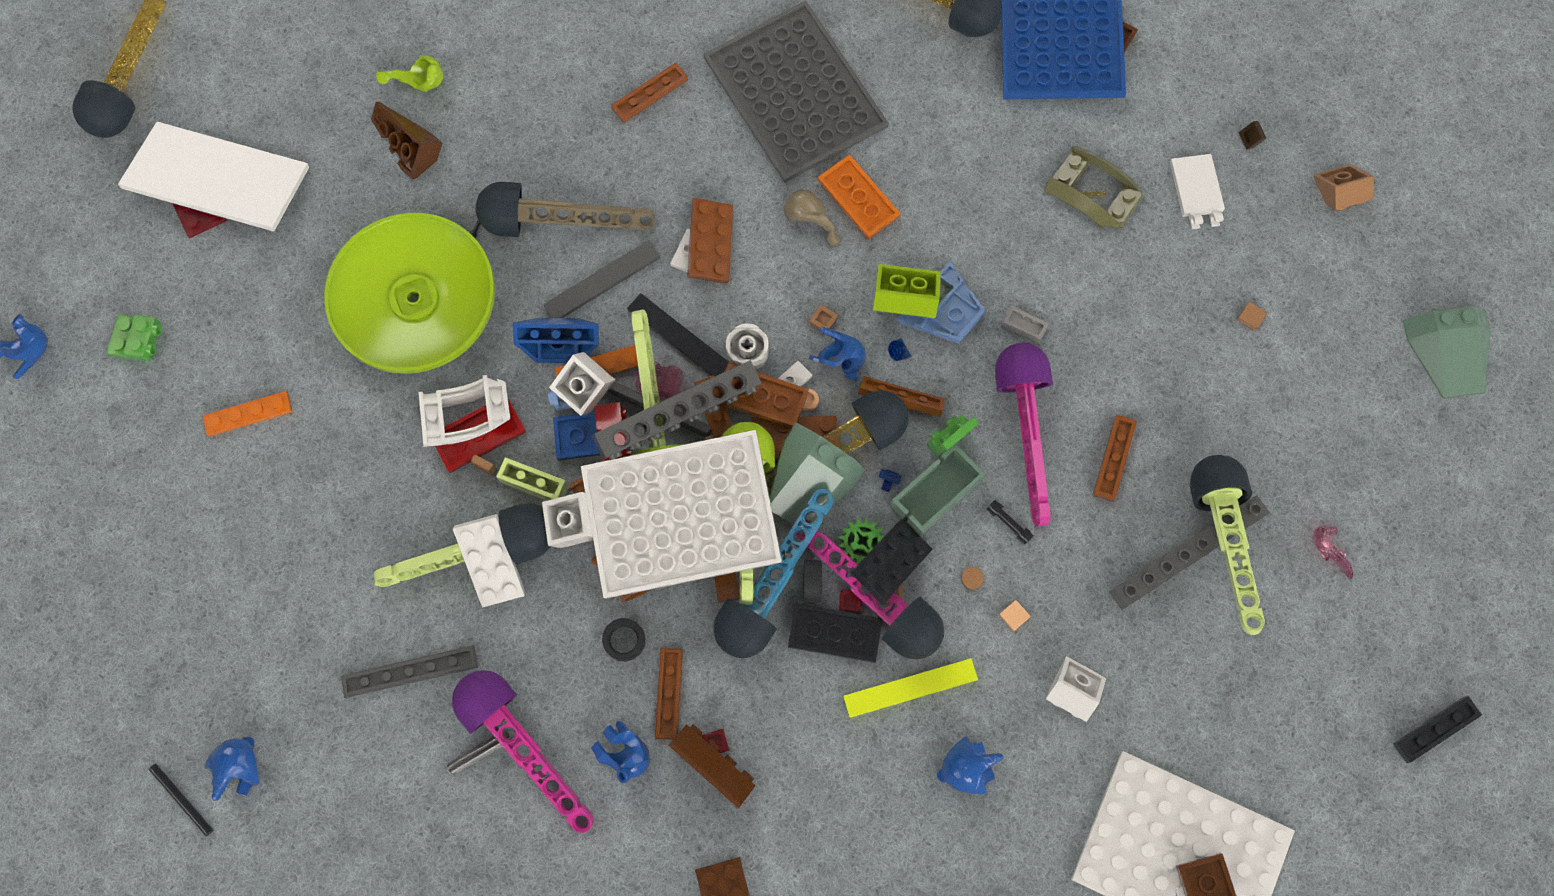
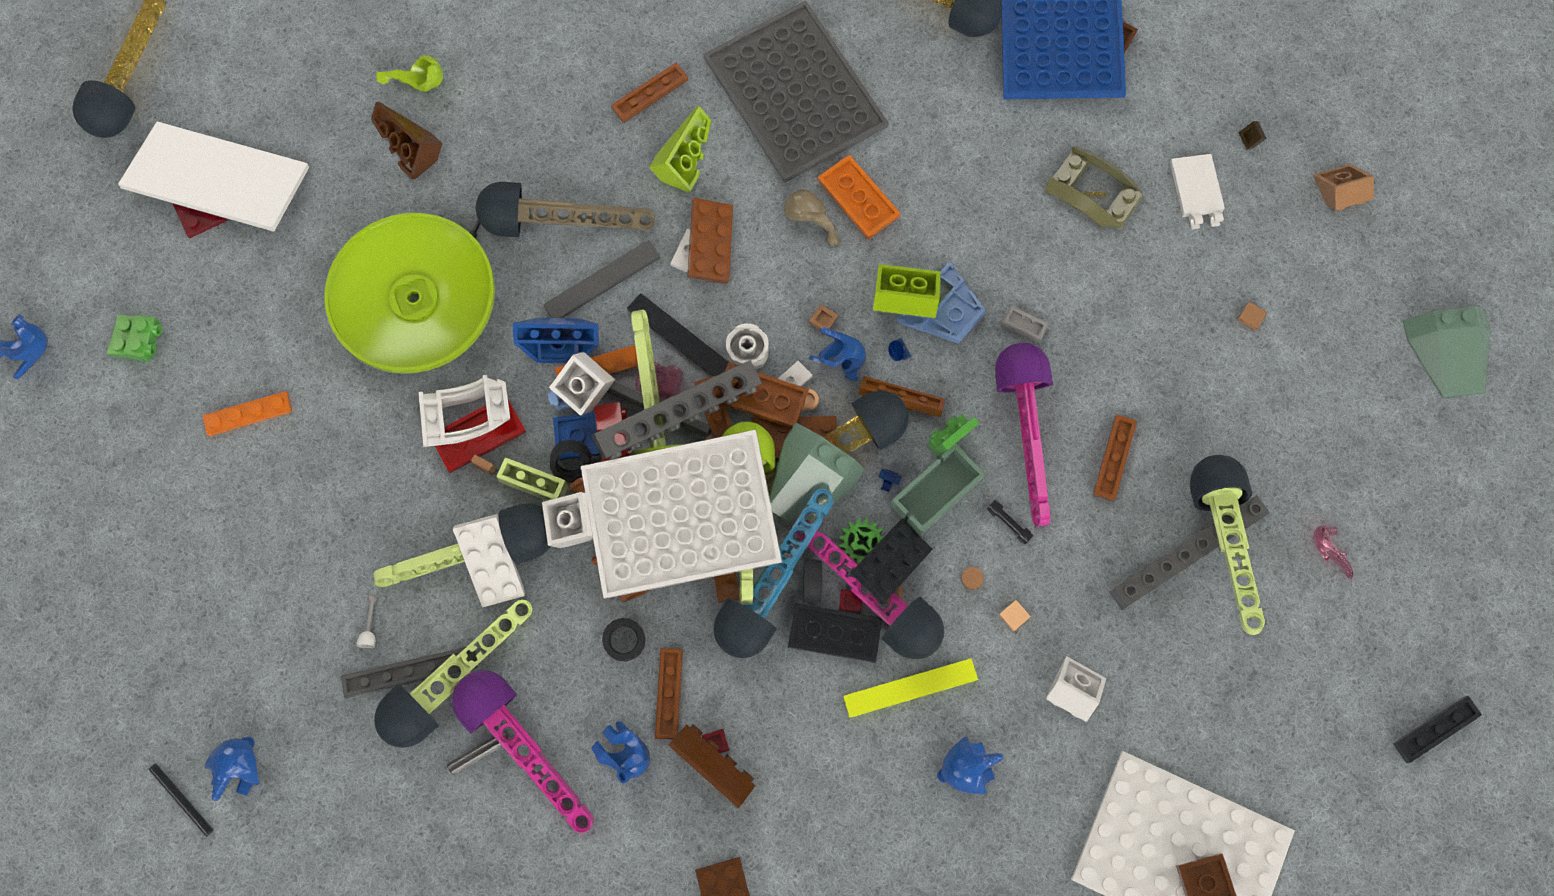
(367, 638): none -> hinge
(405, 718): none -> piece
(569, 446): none -> black tyre
(679, 156): none -> lime wedge

